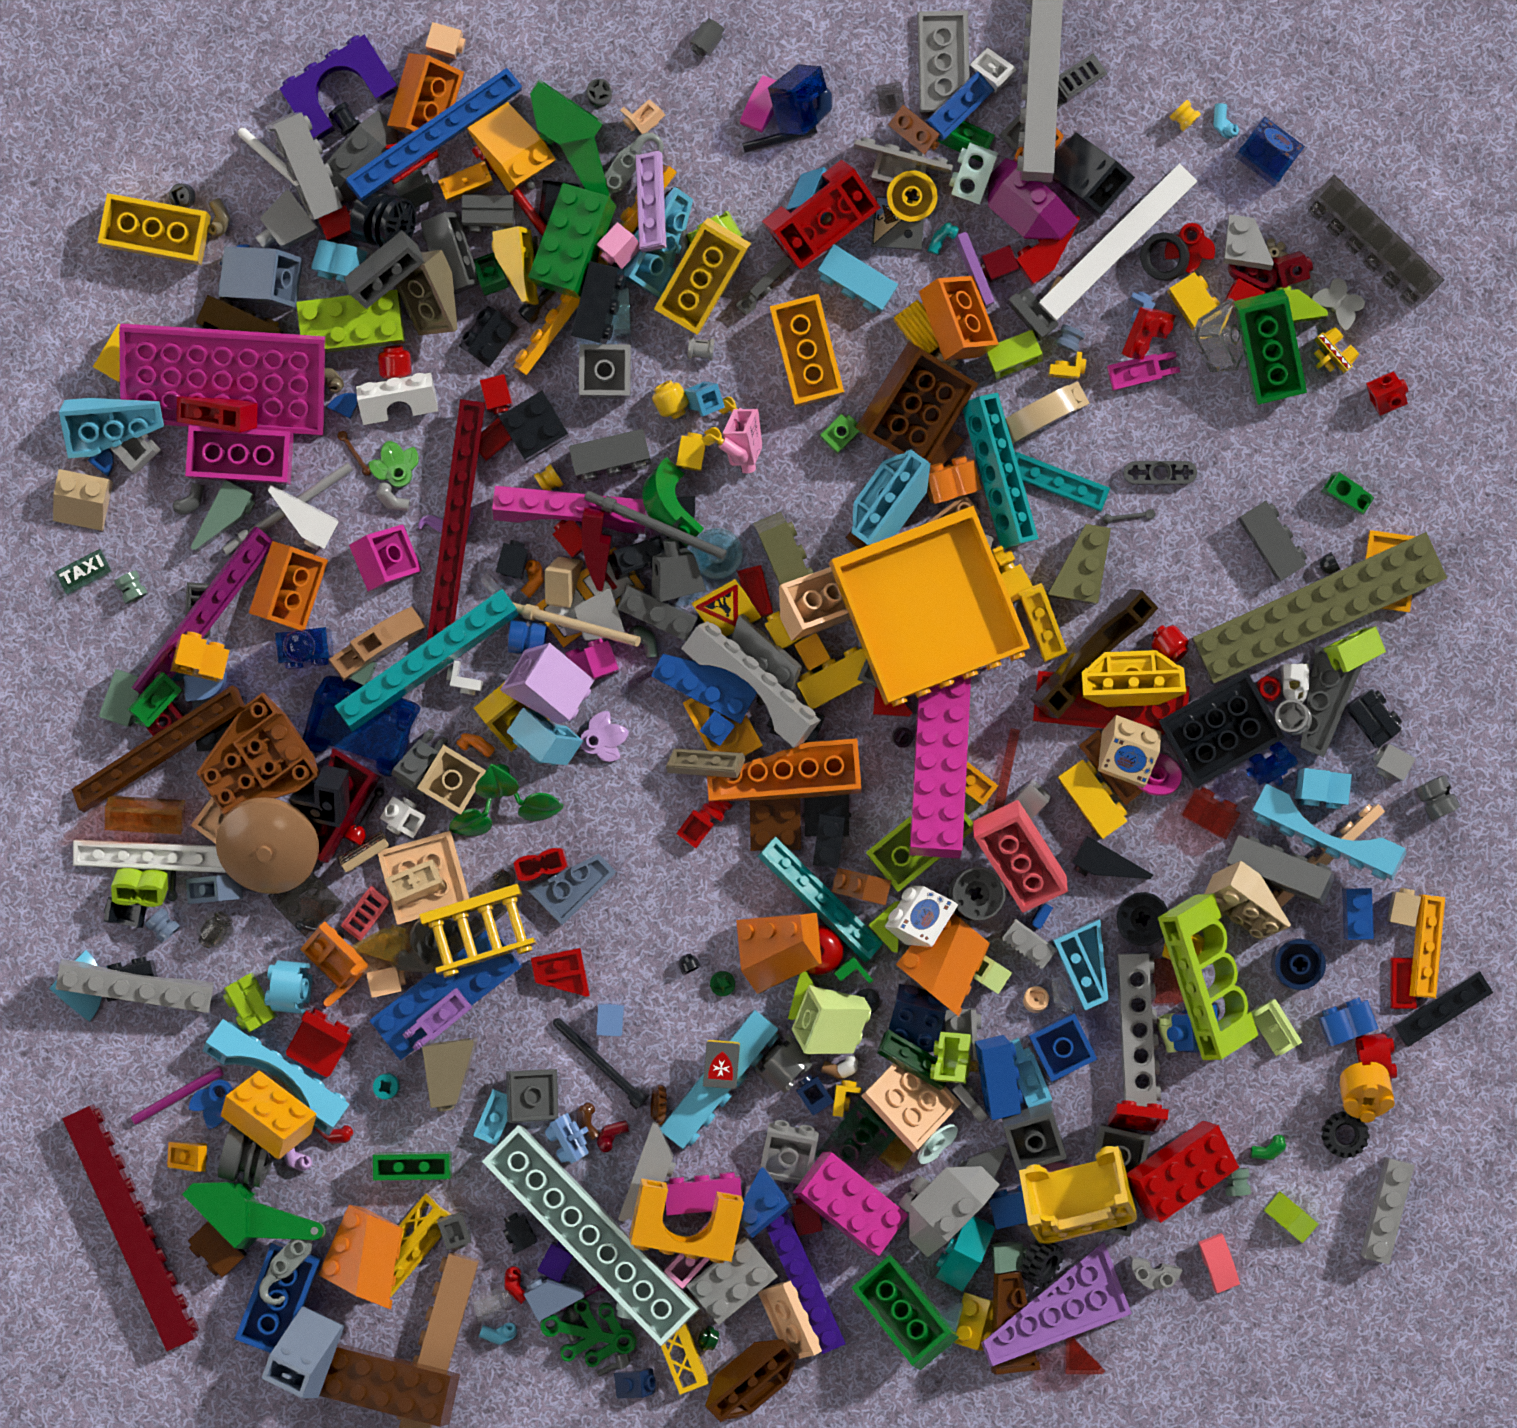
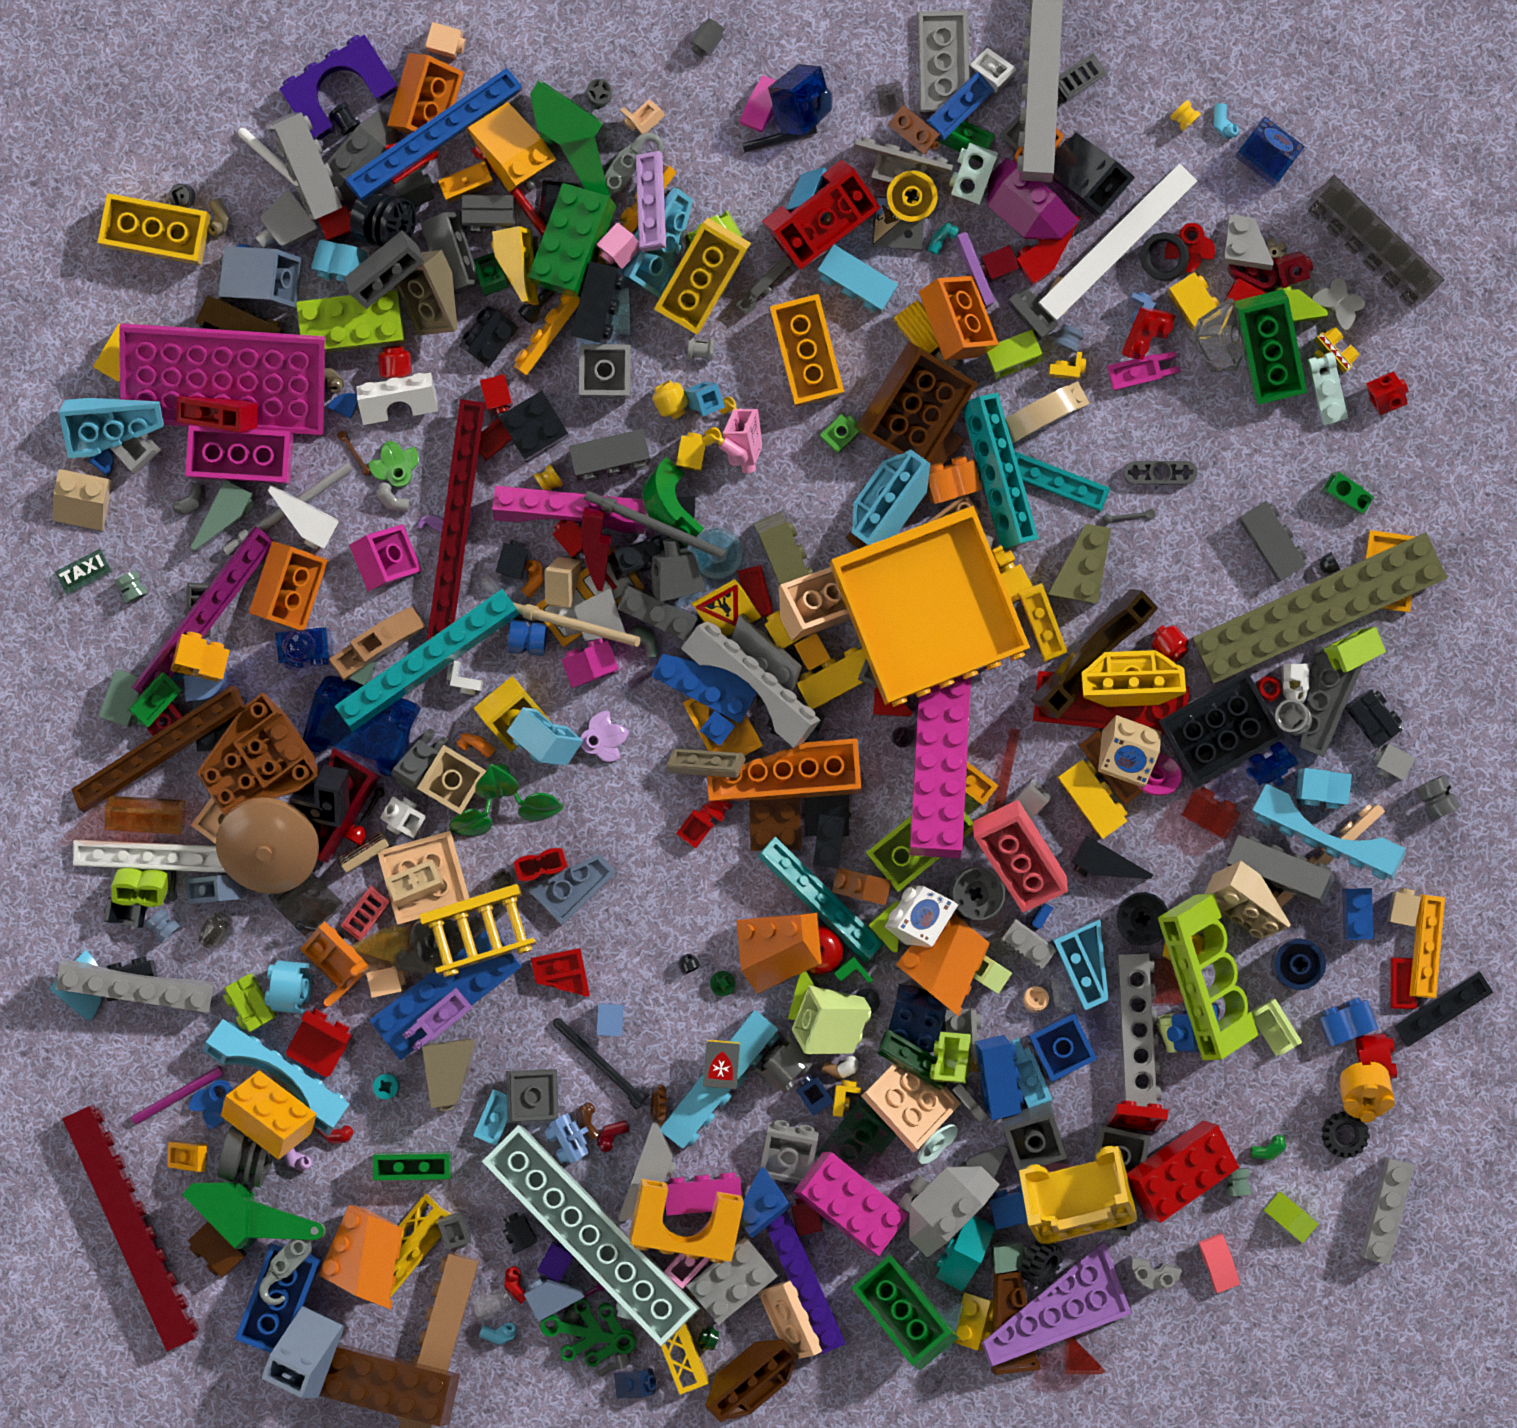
(548, 683): lavender slope -> none
(896, 1155): clear yellow bracket -> none
(1327, 389): none -> light aqua plate

